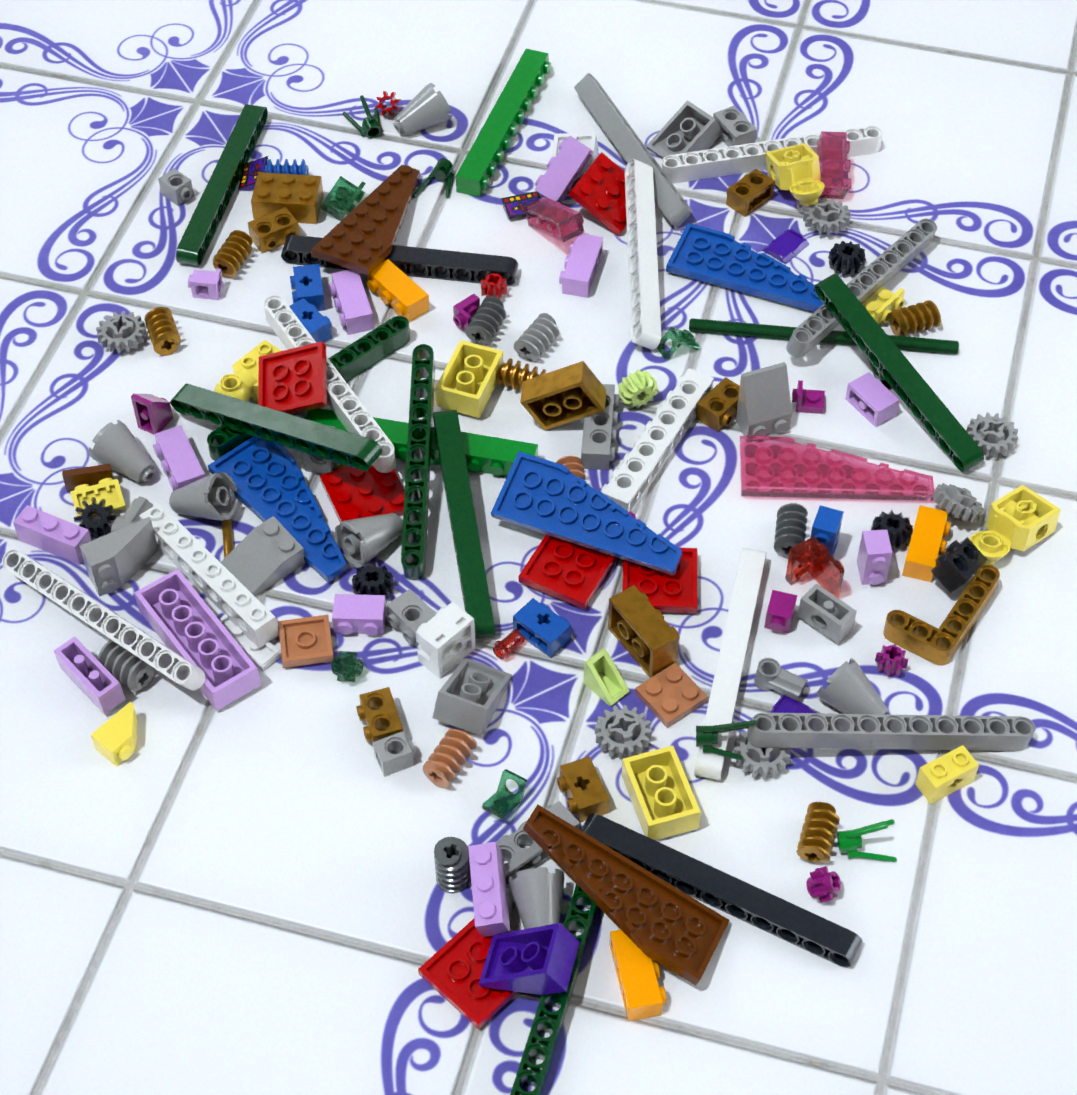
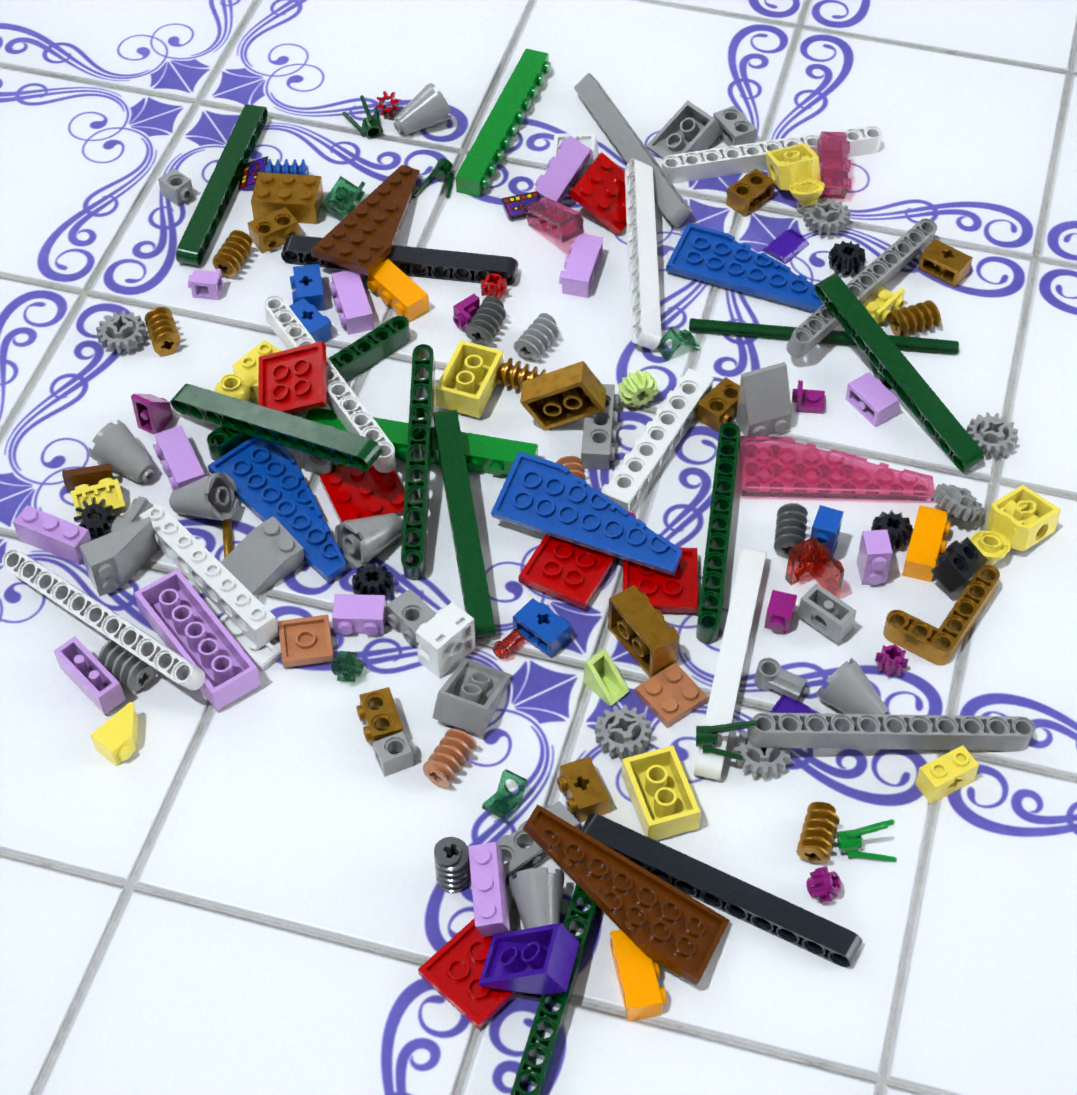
(718, 534): none -> dark green beam
(945, 263): none -> pearl gold brick

